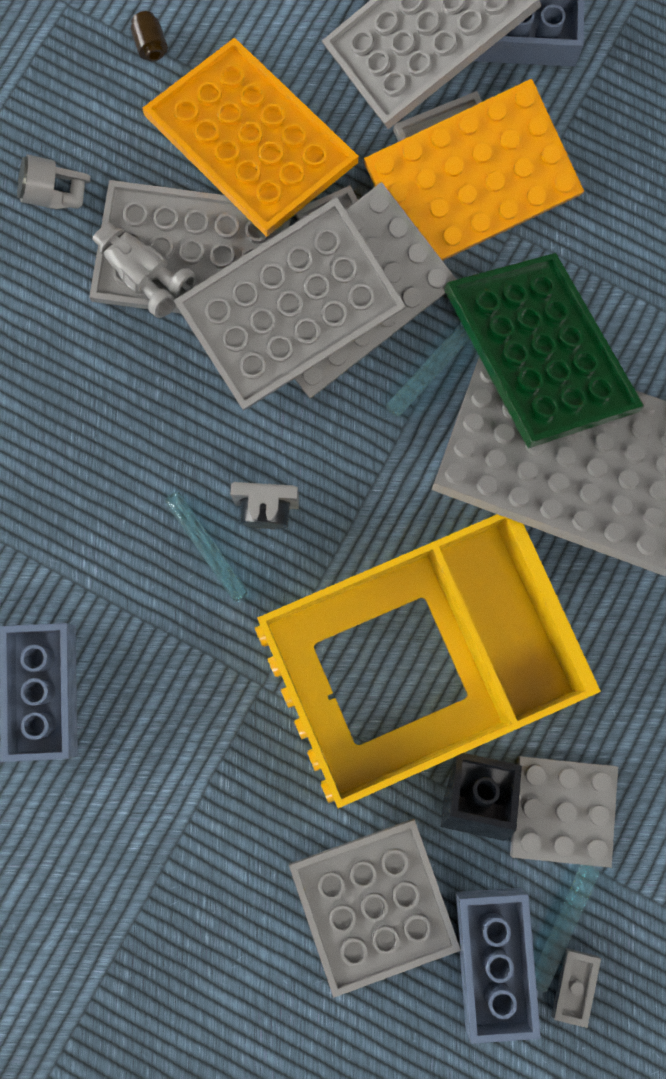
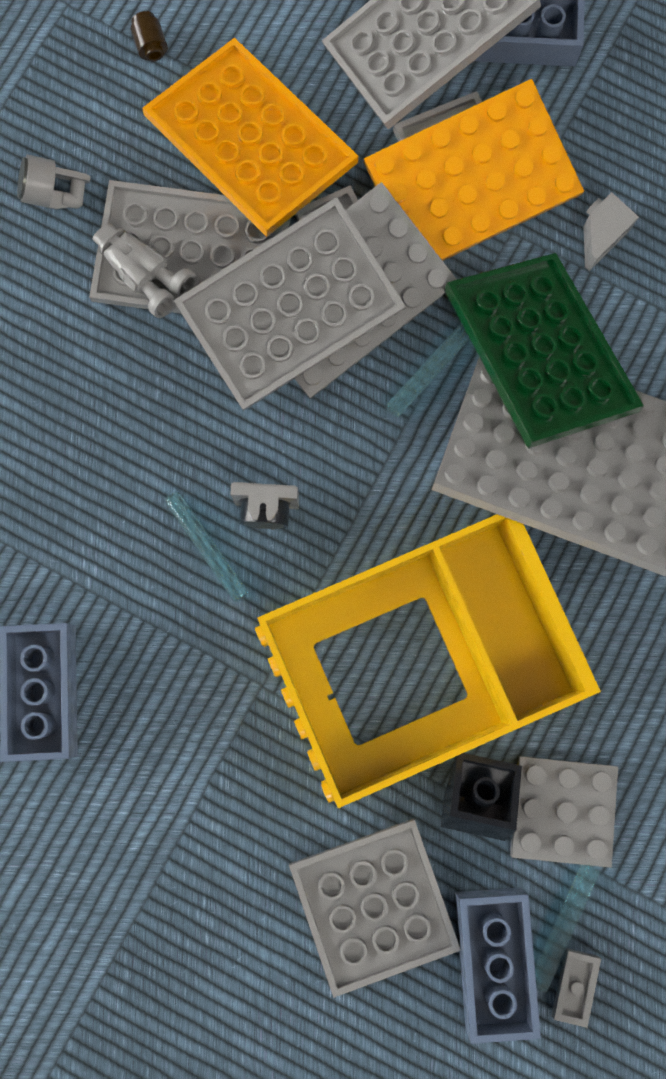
(605, 227): none -> light grey slope

